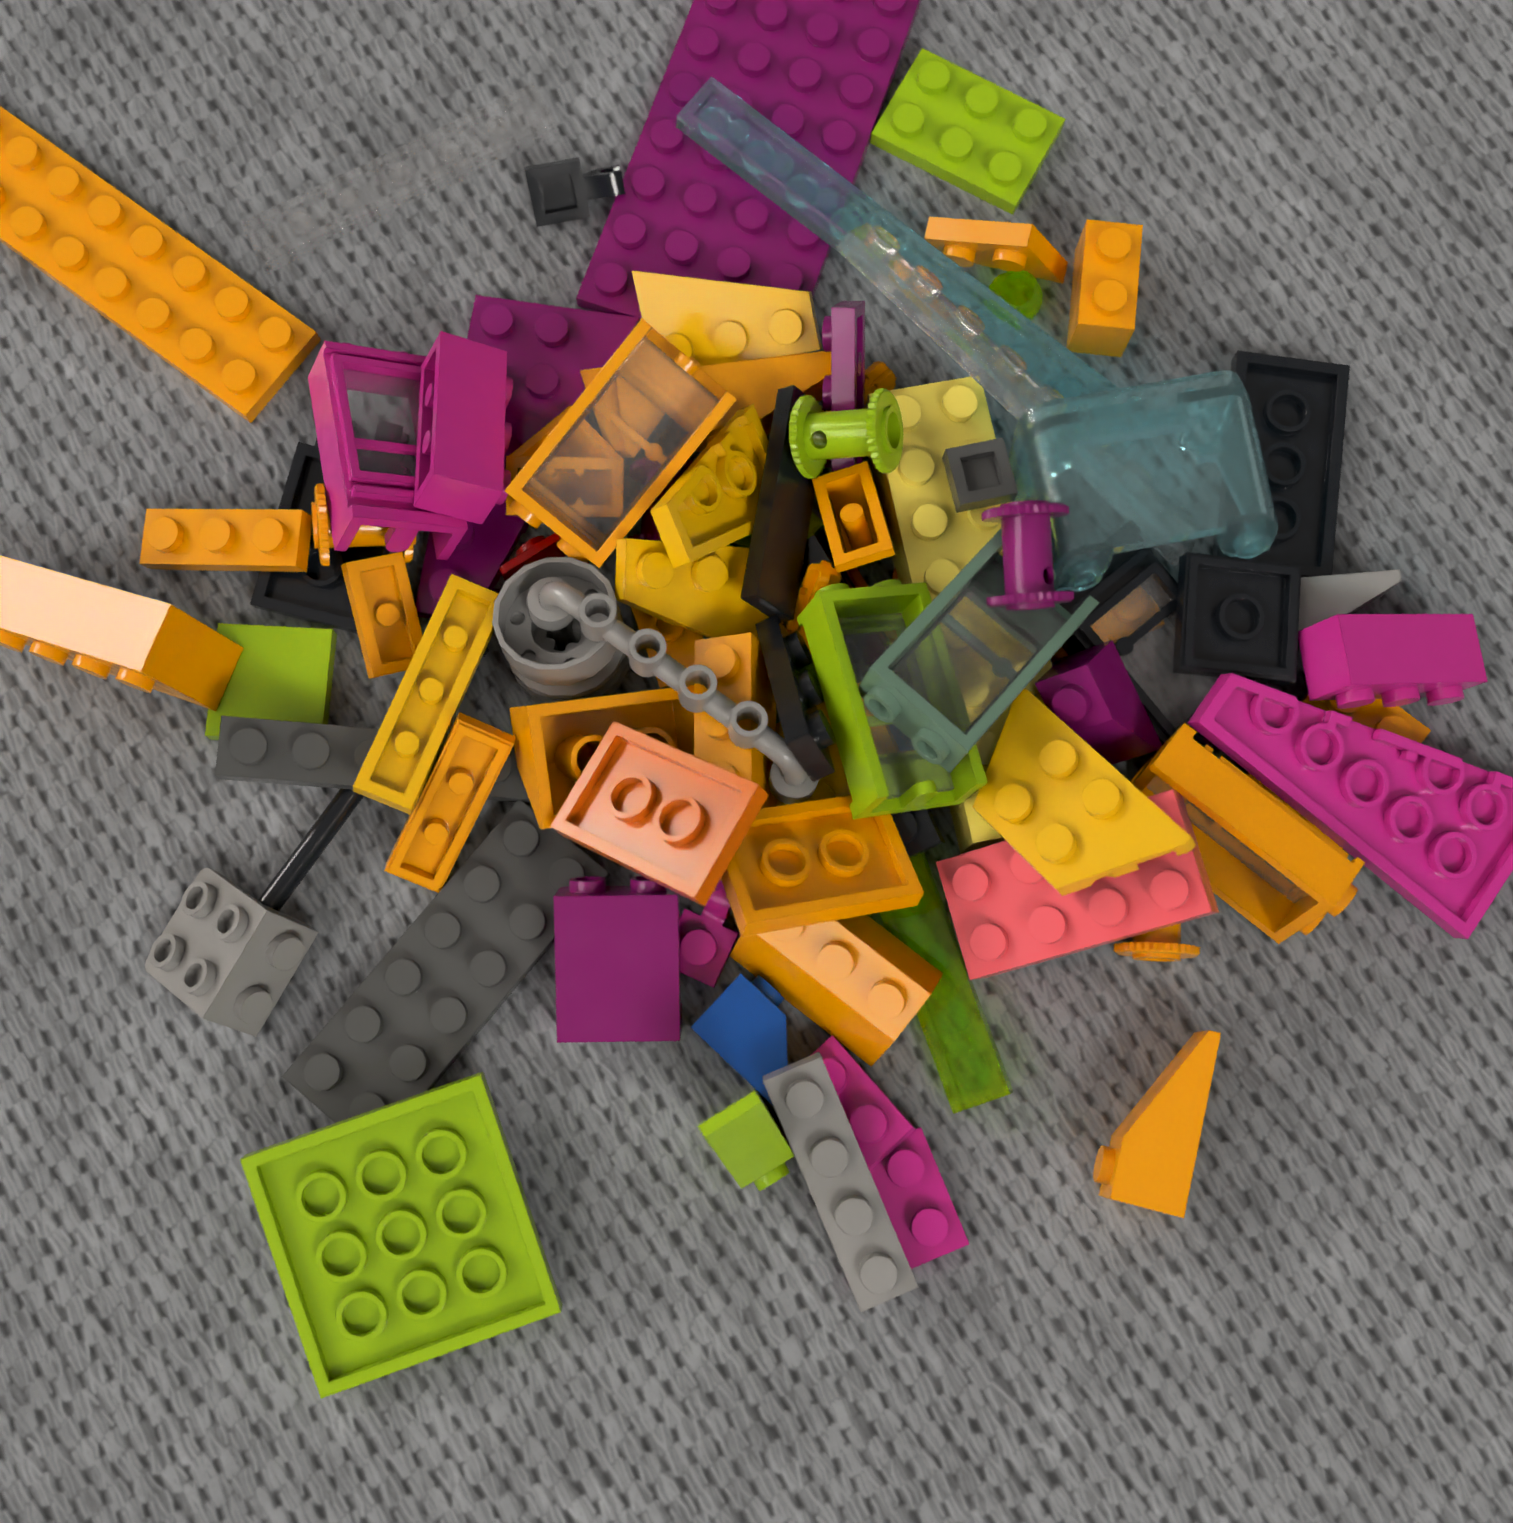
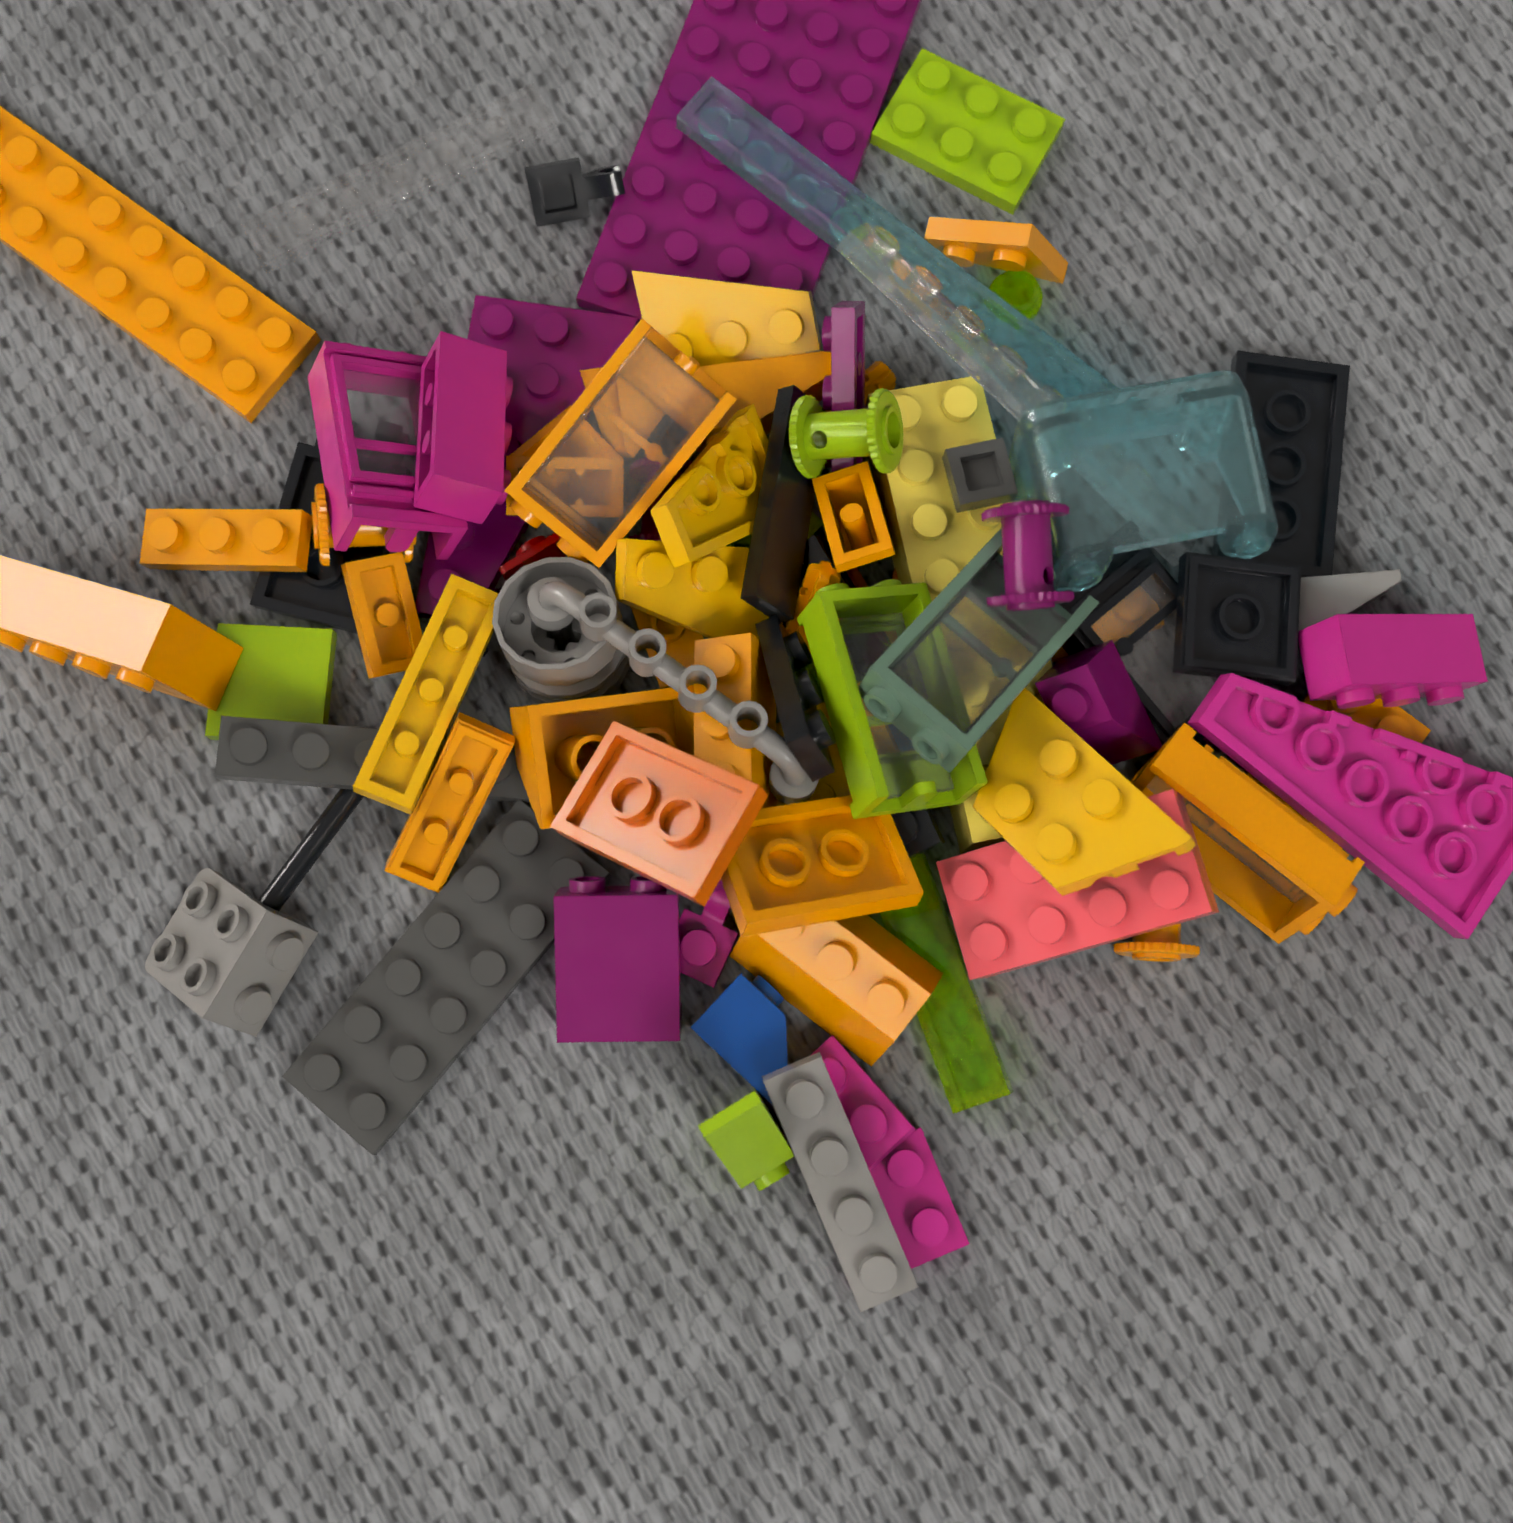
(401, 1234): lime plate -> none
(1104, 288): light orange brick -> none
(1158, 1141): light orange slope -> none

